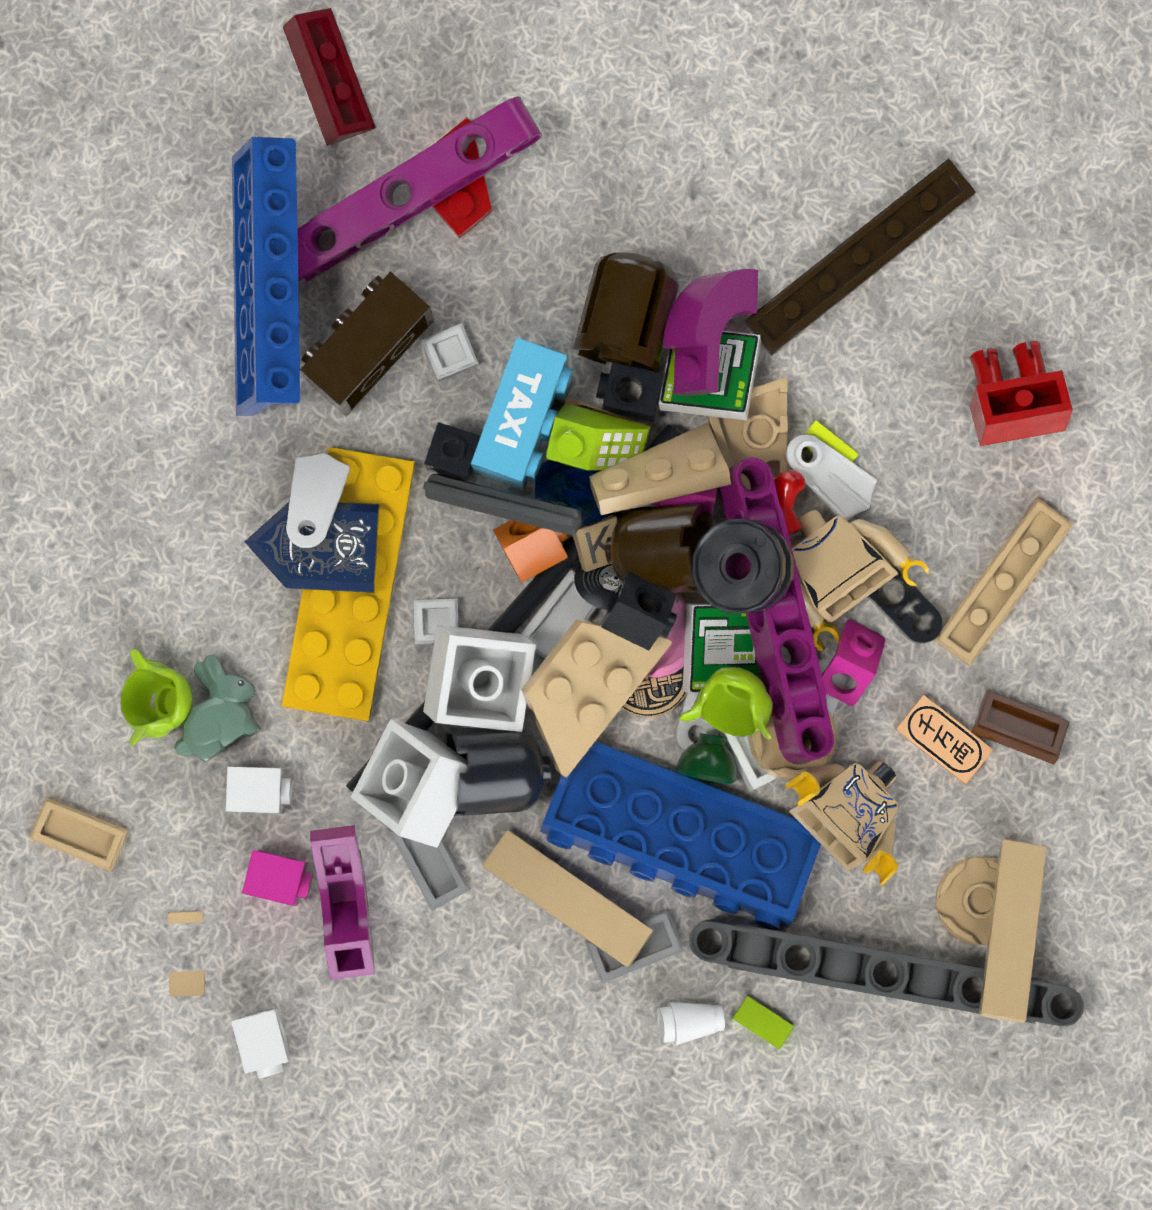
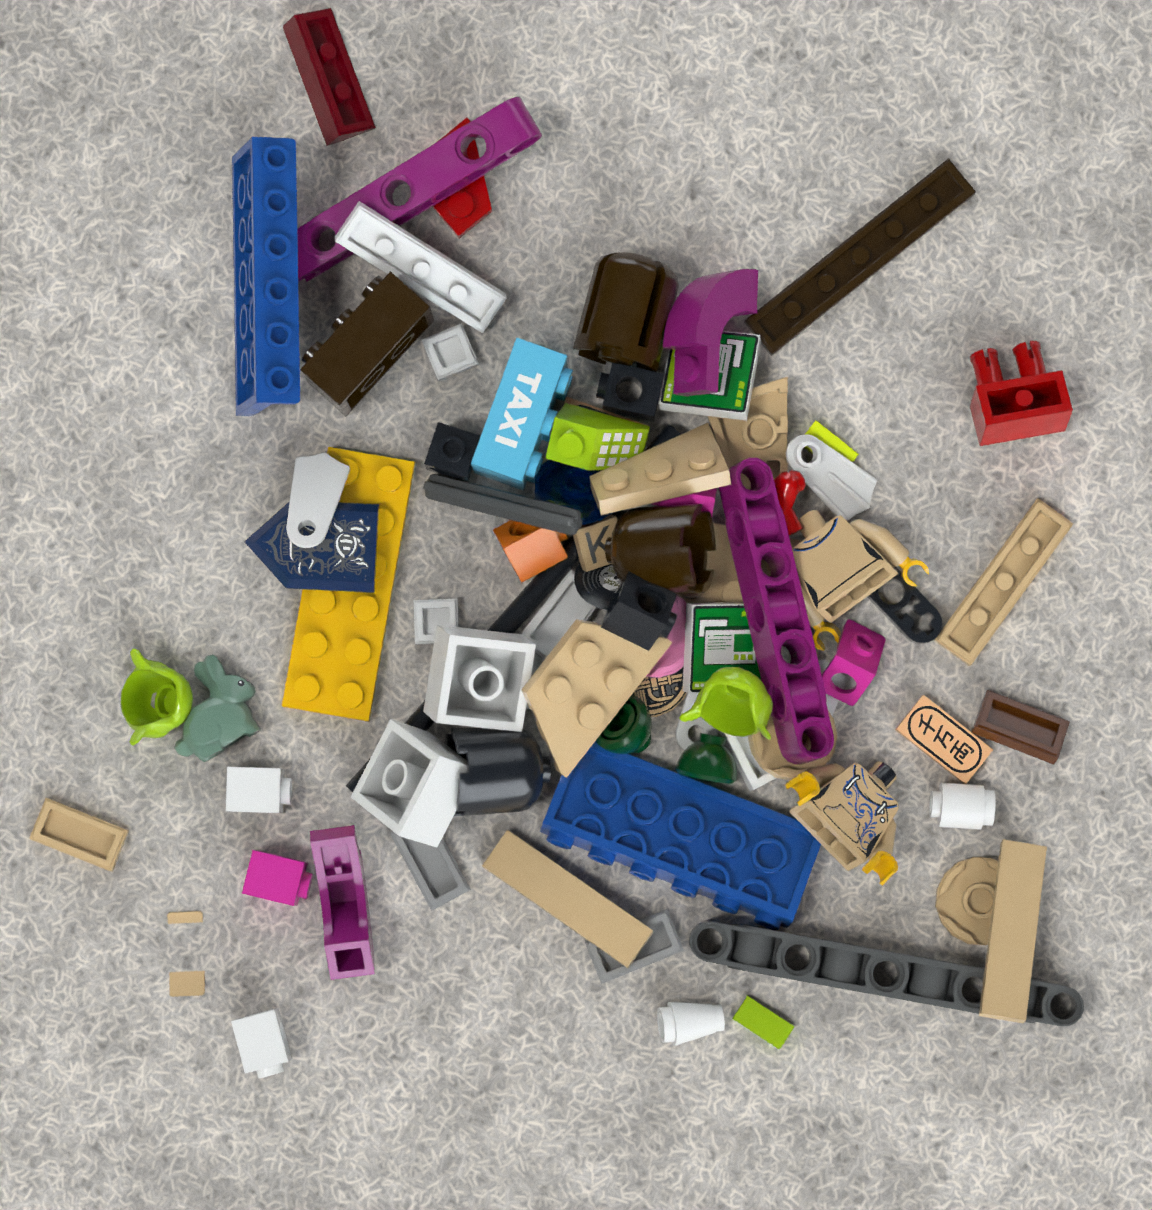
(420, 267): none -> white tile
(628, 729): none -> dark green brick
(716, 566): black wheel -> none
(962, 806): none -> white brick

